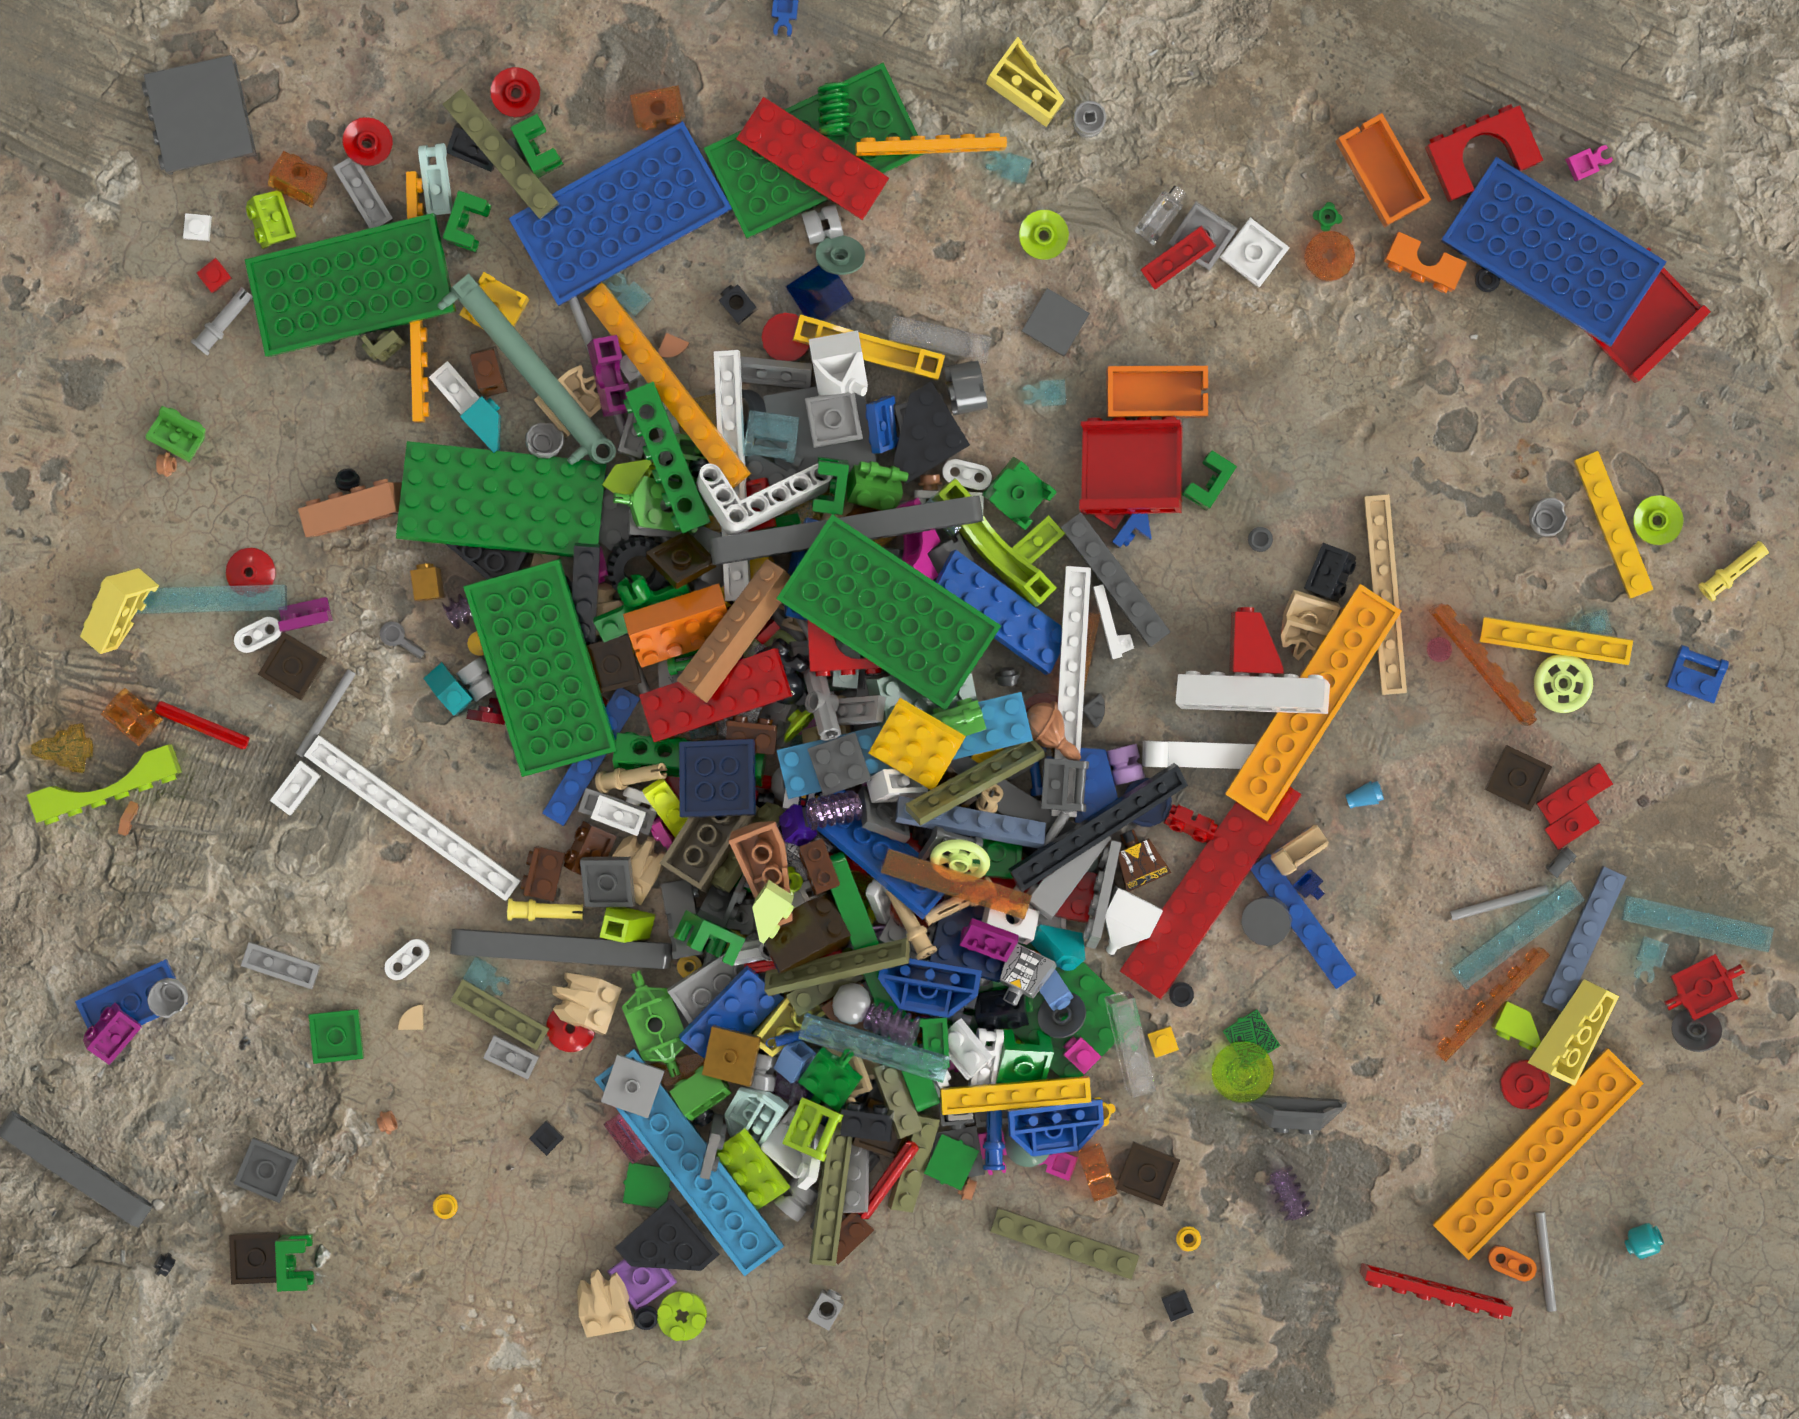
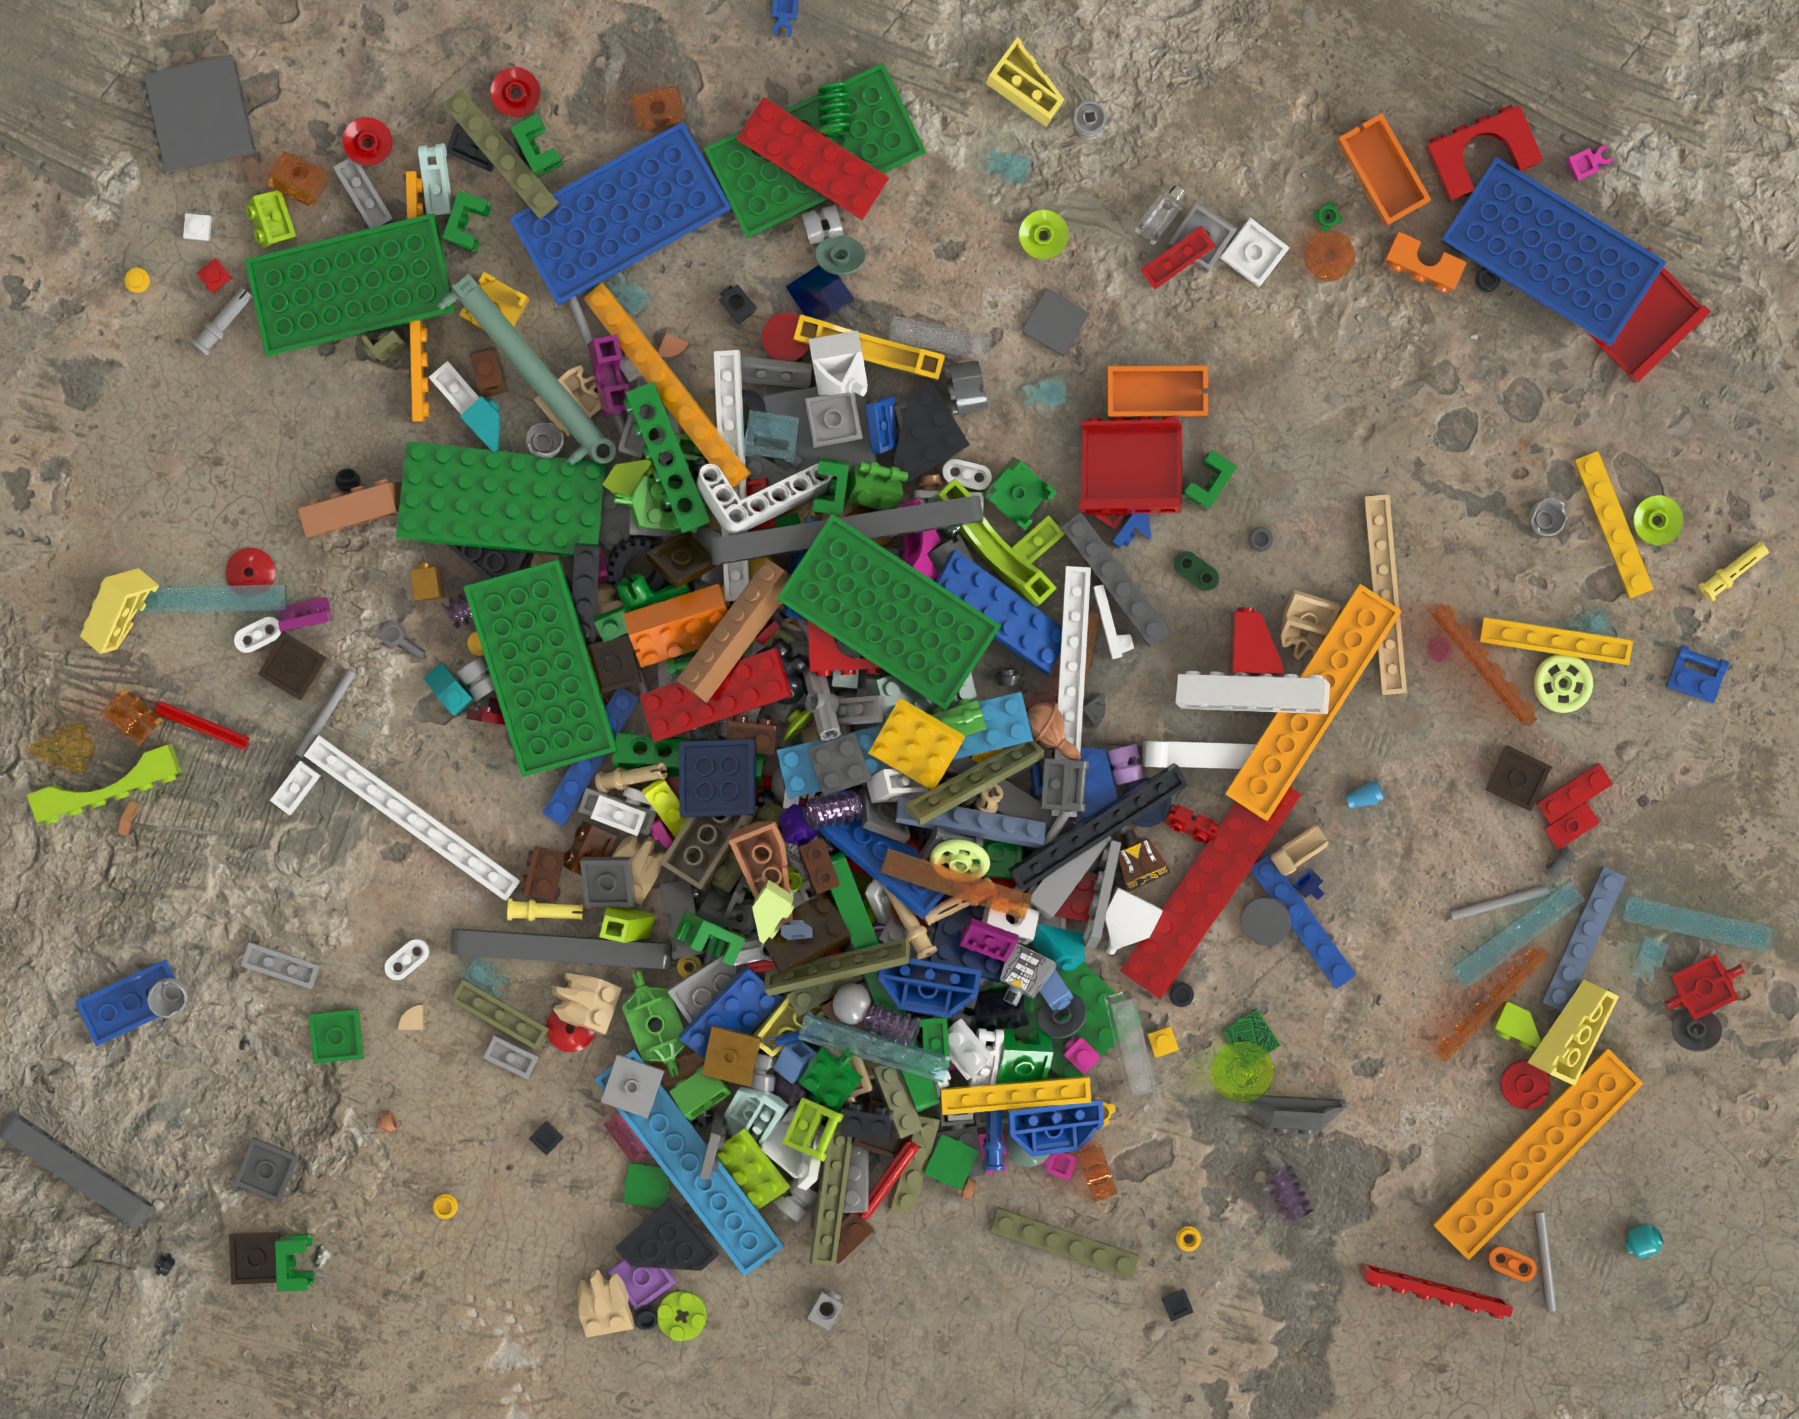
(110, 1033): magenta bracket -> none
(137, 280): none -> yellow plate
(166, 464): nougat plate -> none
(176, 433): bright green bracket -> none
(796, 930): none -> sand blue plate
(940, 144): light orange plate -> none
(1147, 1173): dark brown plate -> none
(1196, 571): none -> dark green plate
(1331, 572): black bracket -> none

